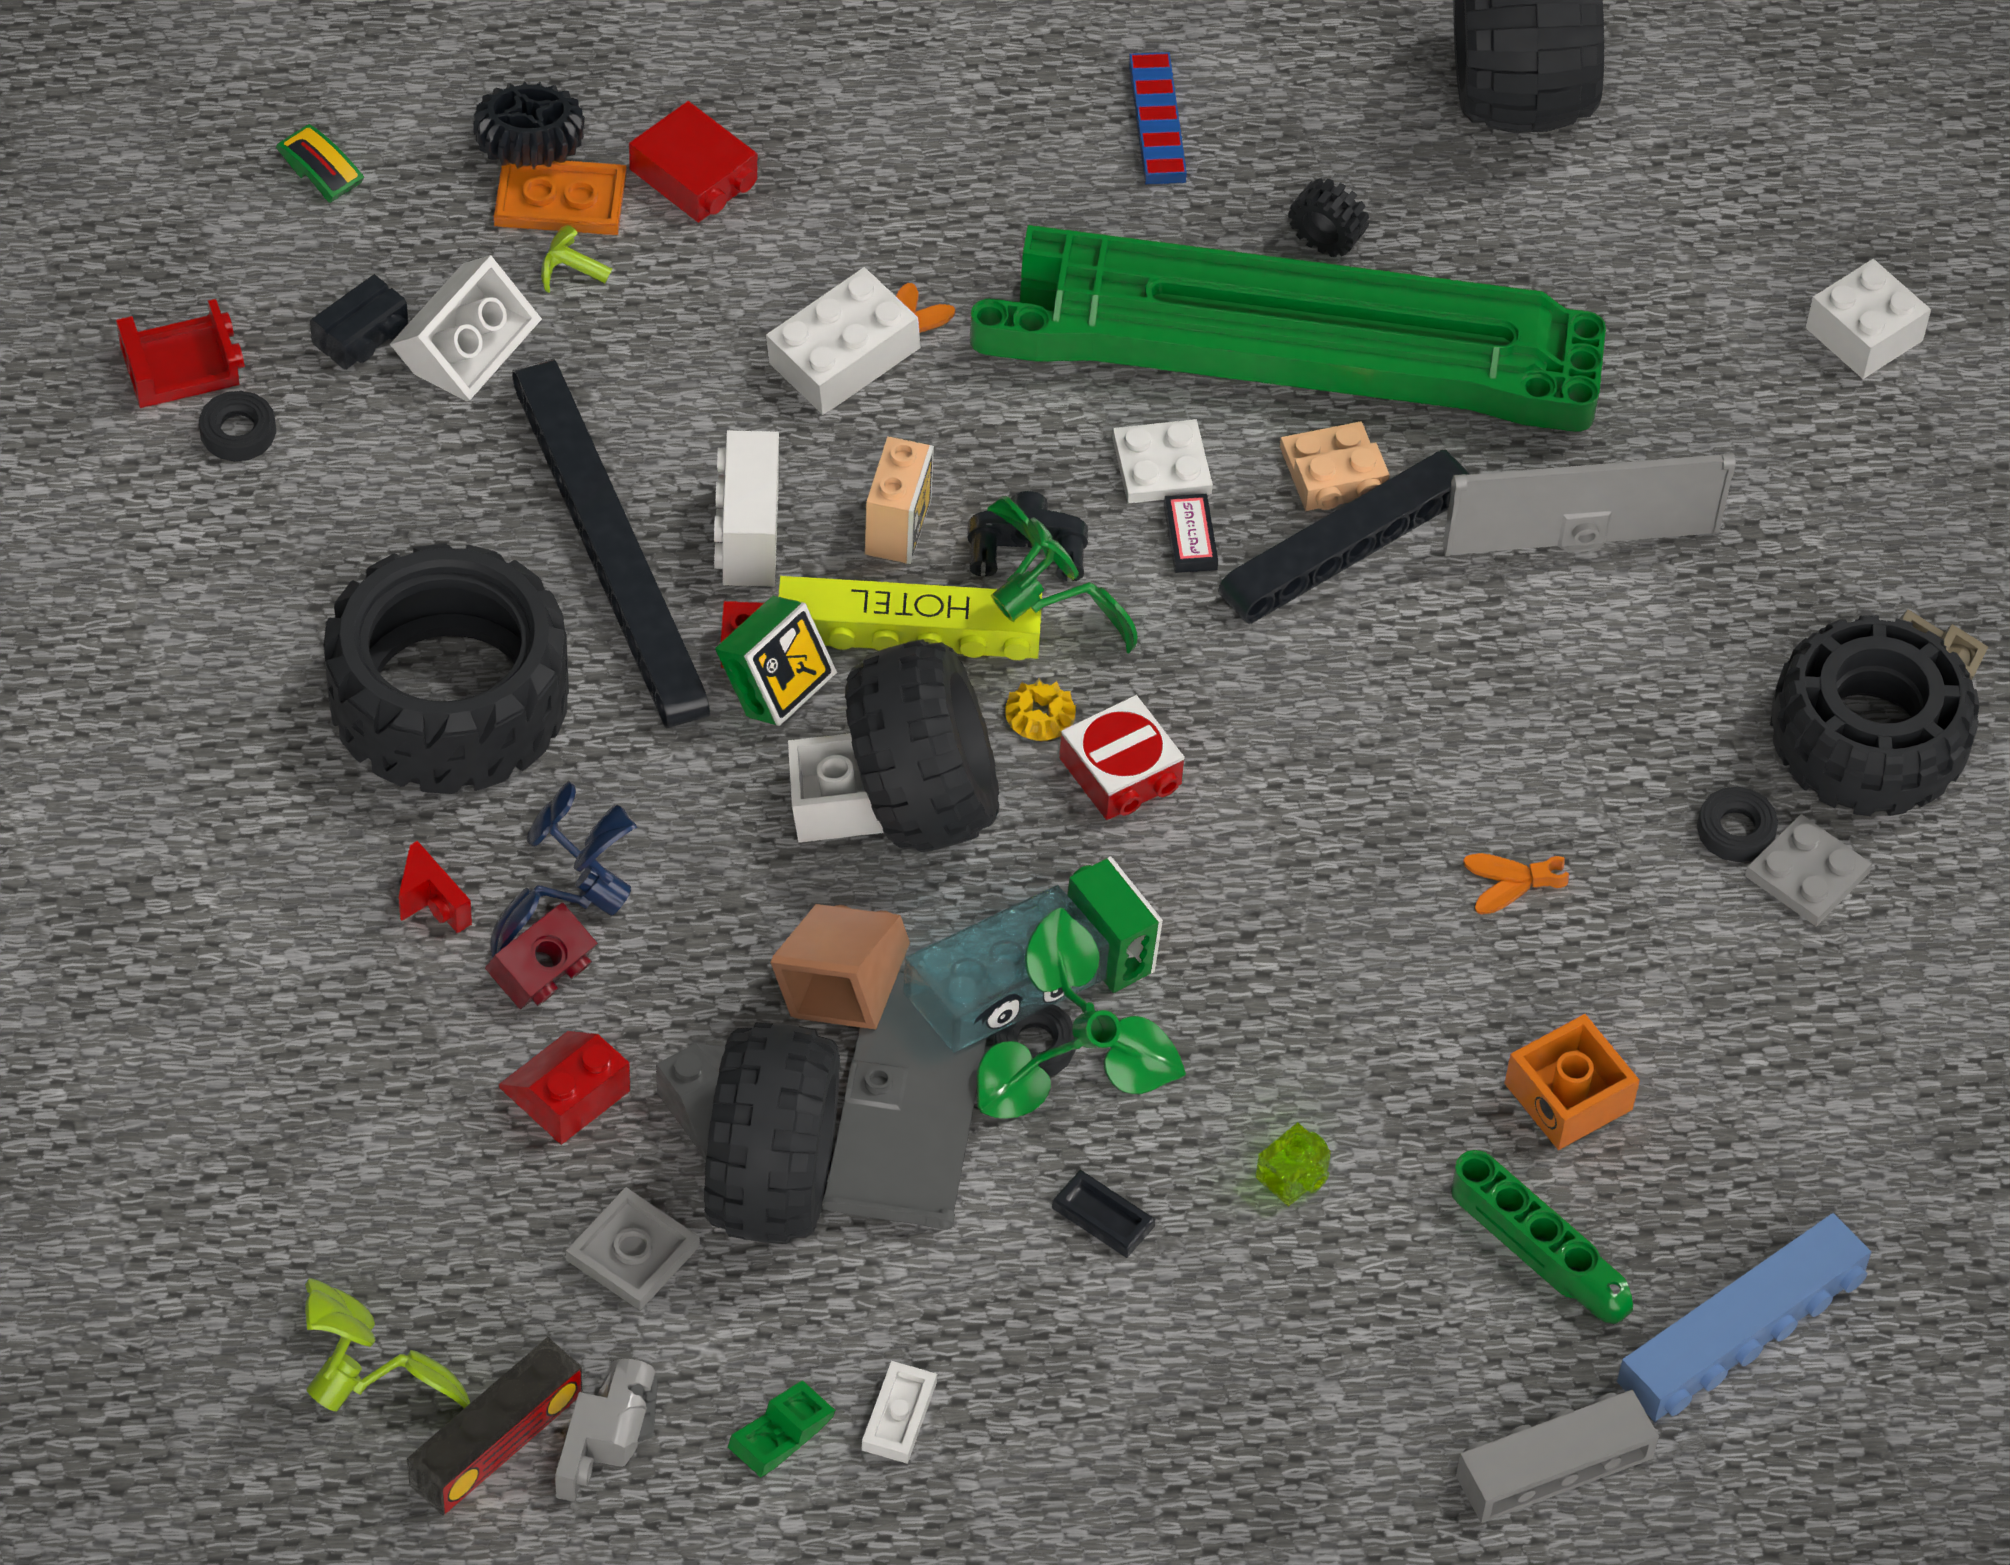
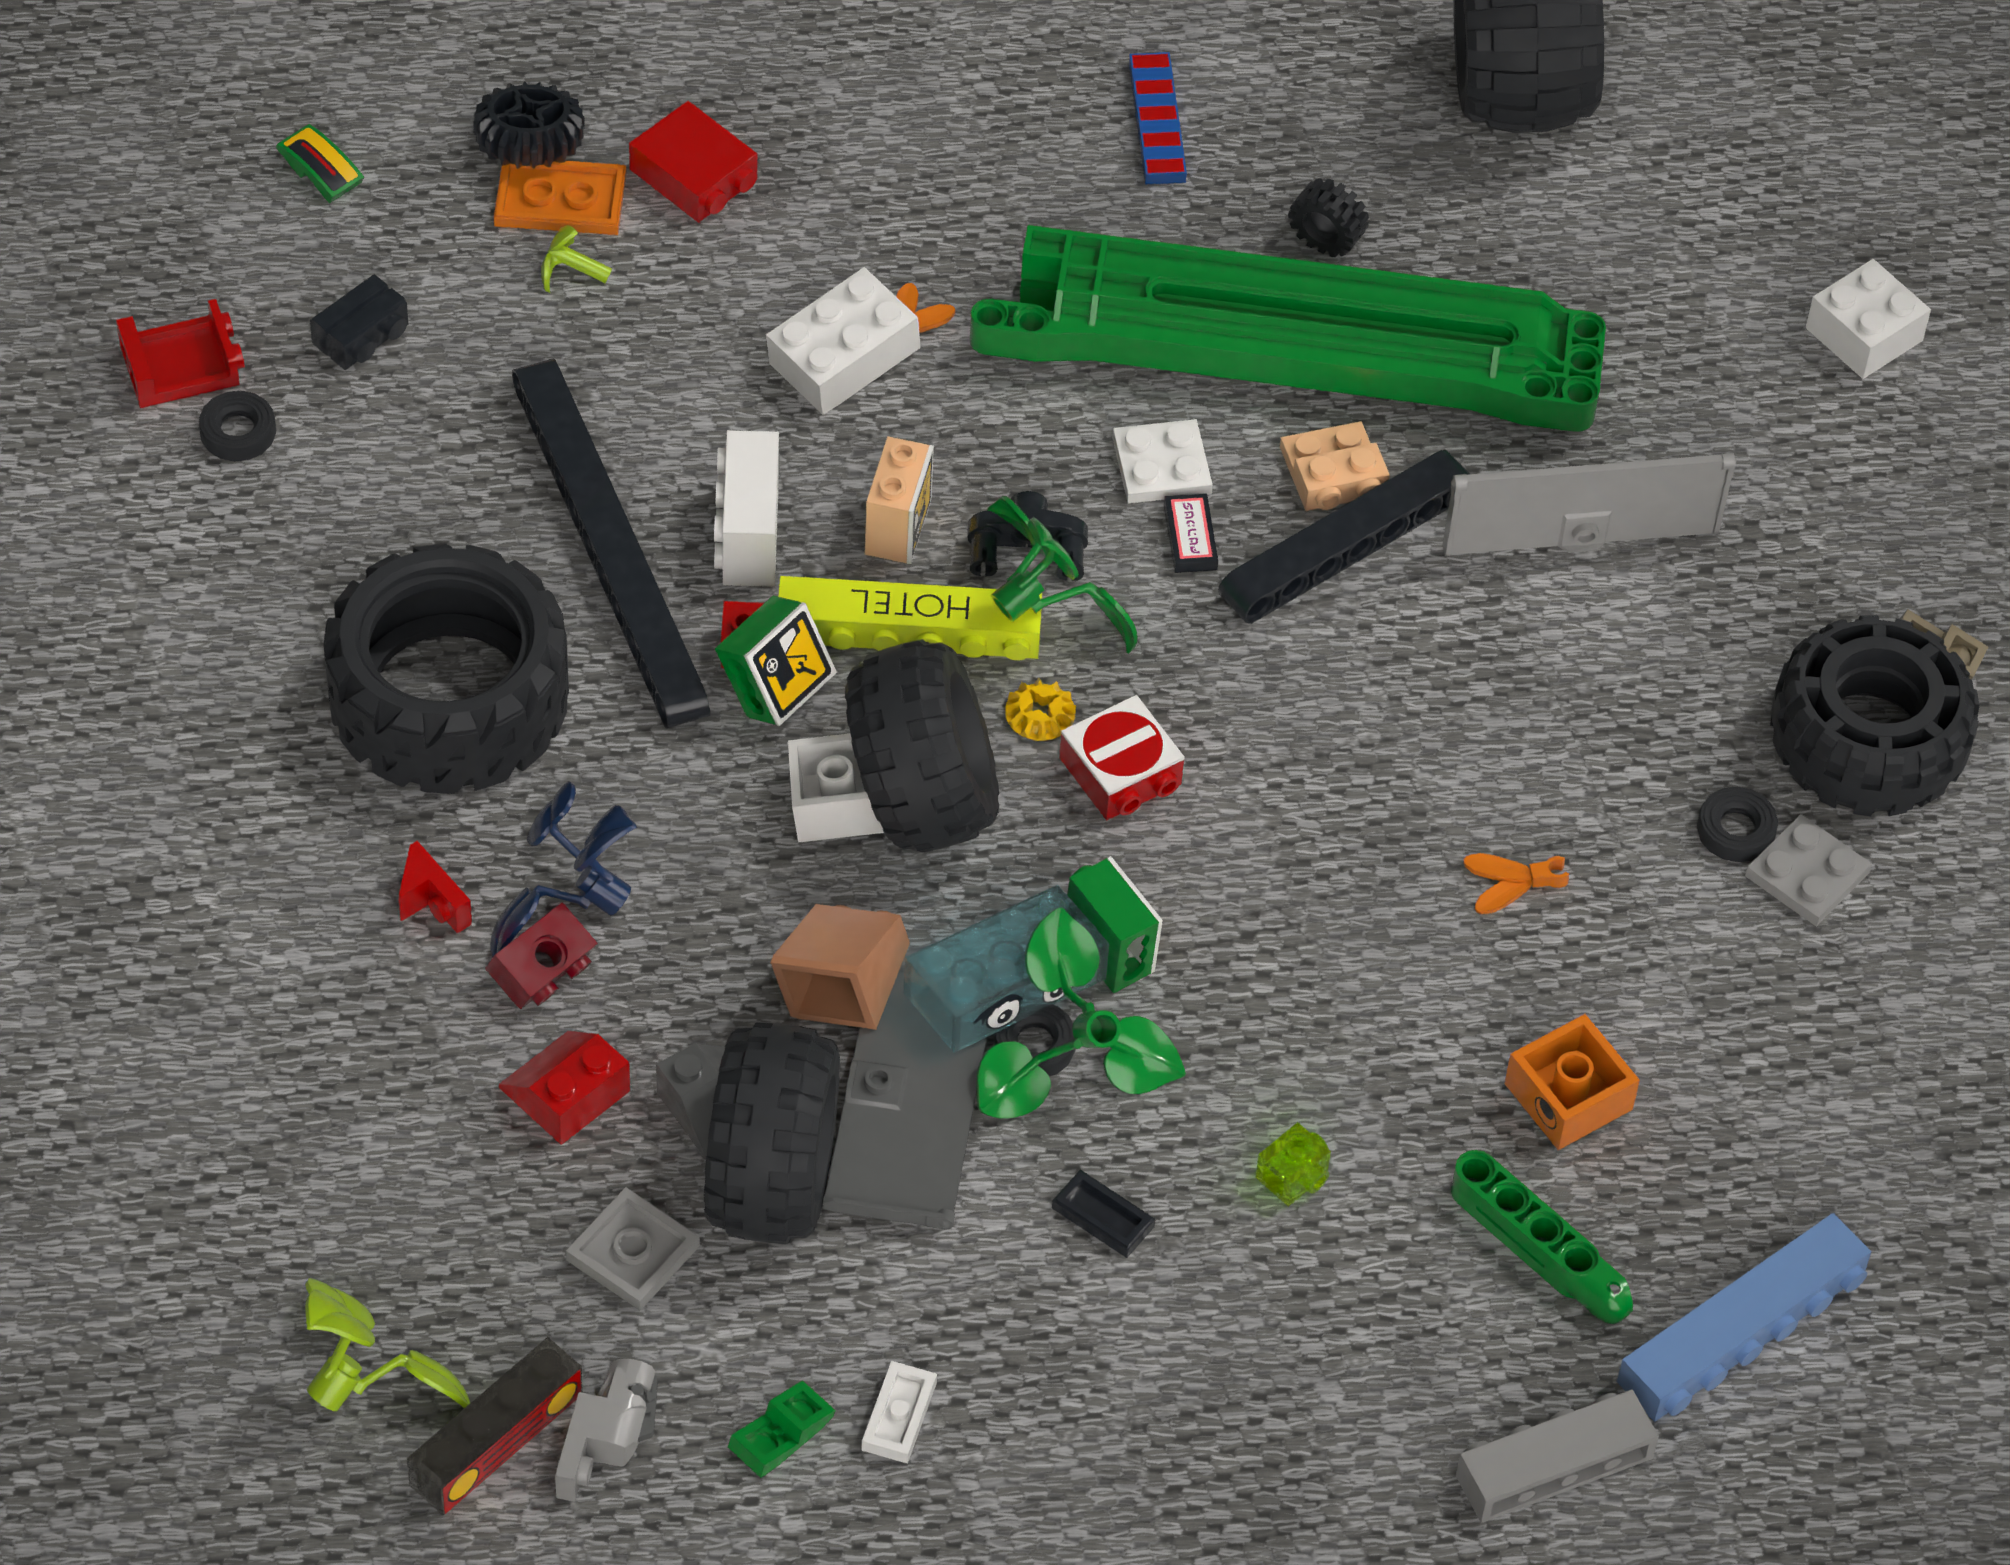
(467, 329): white slope -> none

